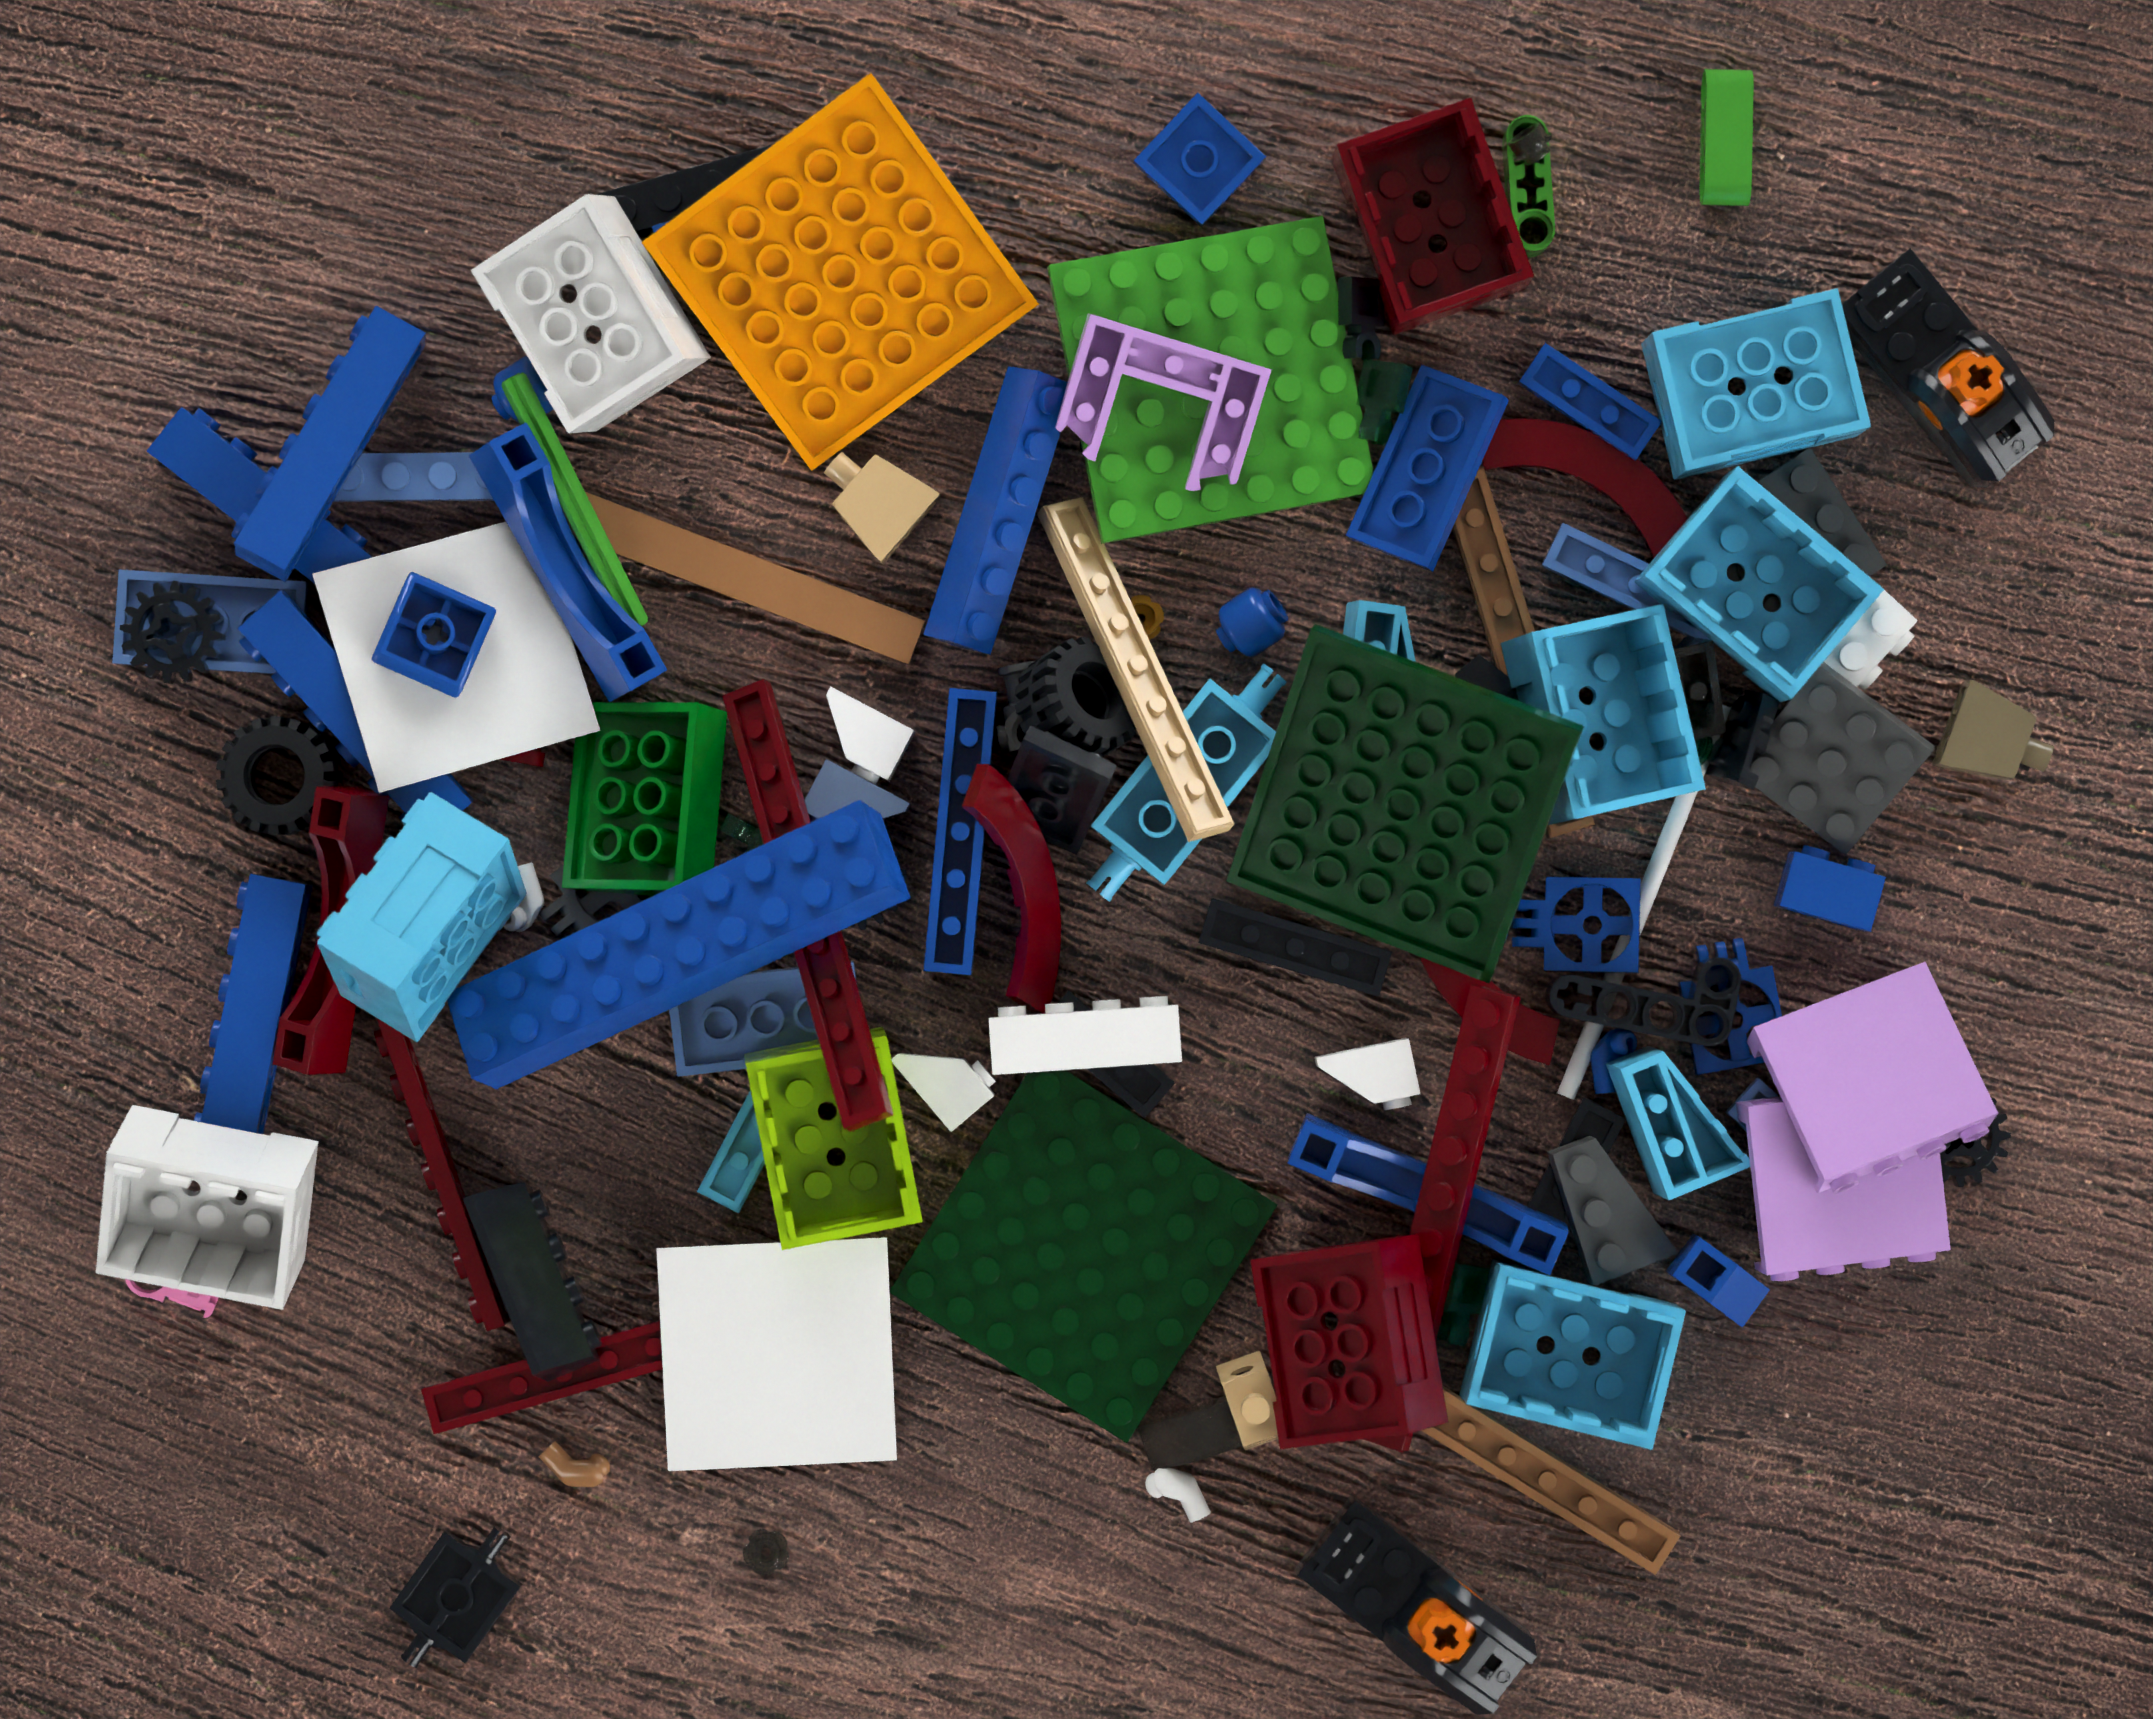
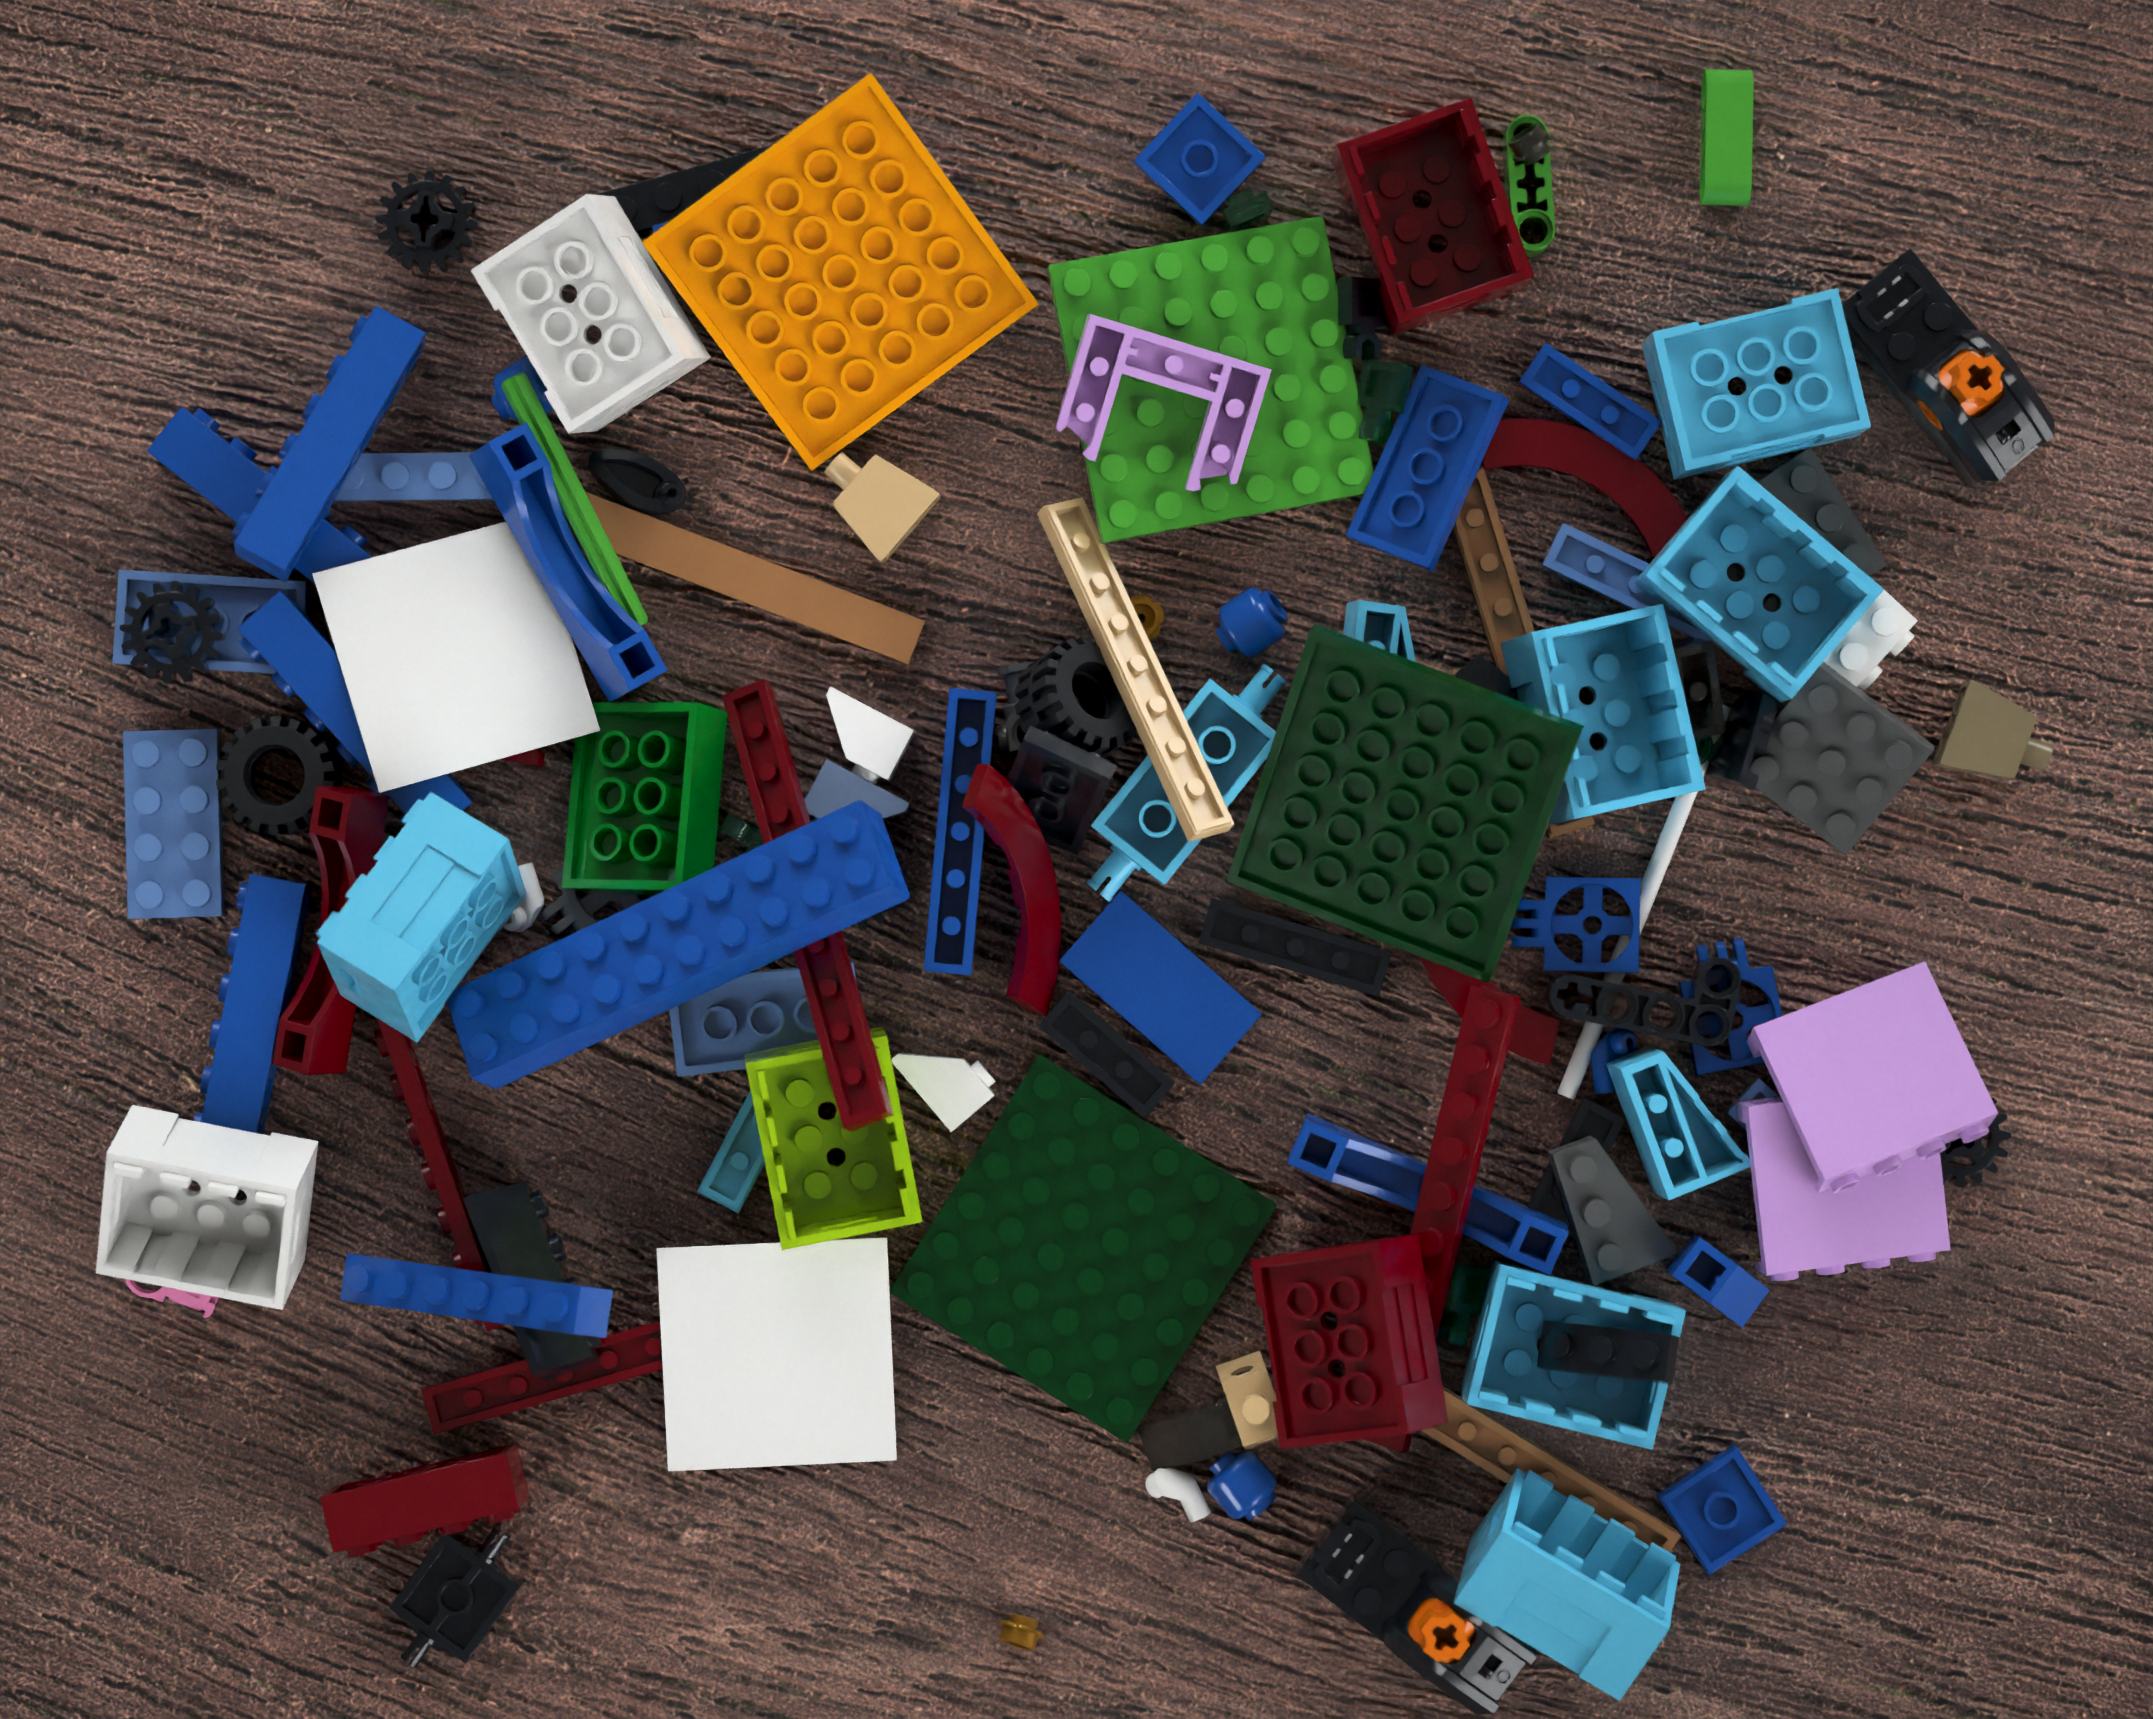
(173, 824): none -> medium blue plate
(420, 607): blue brick -> none
(425, 1498): none -> dark red brick
(448, 223): none -> black gear
(476, 1295): none -> blue arch
(575, 1472): medium nougat arm -> none
(637, 481): none -> black arm
(766, 1539): clear smoke plate -> none
(998, 511): blue brick -> none
(1020, 1632): none -> pearl gold plate
(1085, 1038): white brick -> none
(1160, 987): none -> blue tile
(1241, 1484): none -> blue head
(1246, 209): none -> clear green plate
(1376, 1072): white slope -> none
(1569, 1583): none -> medium azure container
(1608, 1352): none -> black plate
(1721, 1509): none -> blue tile
(1829, 889): blue brick -> none

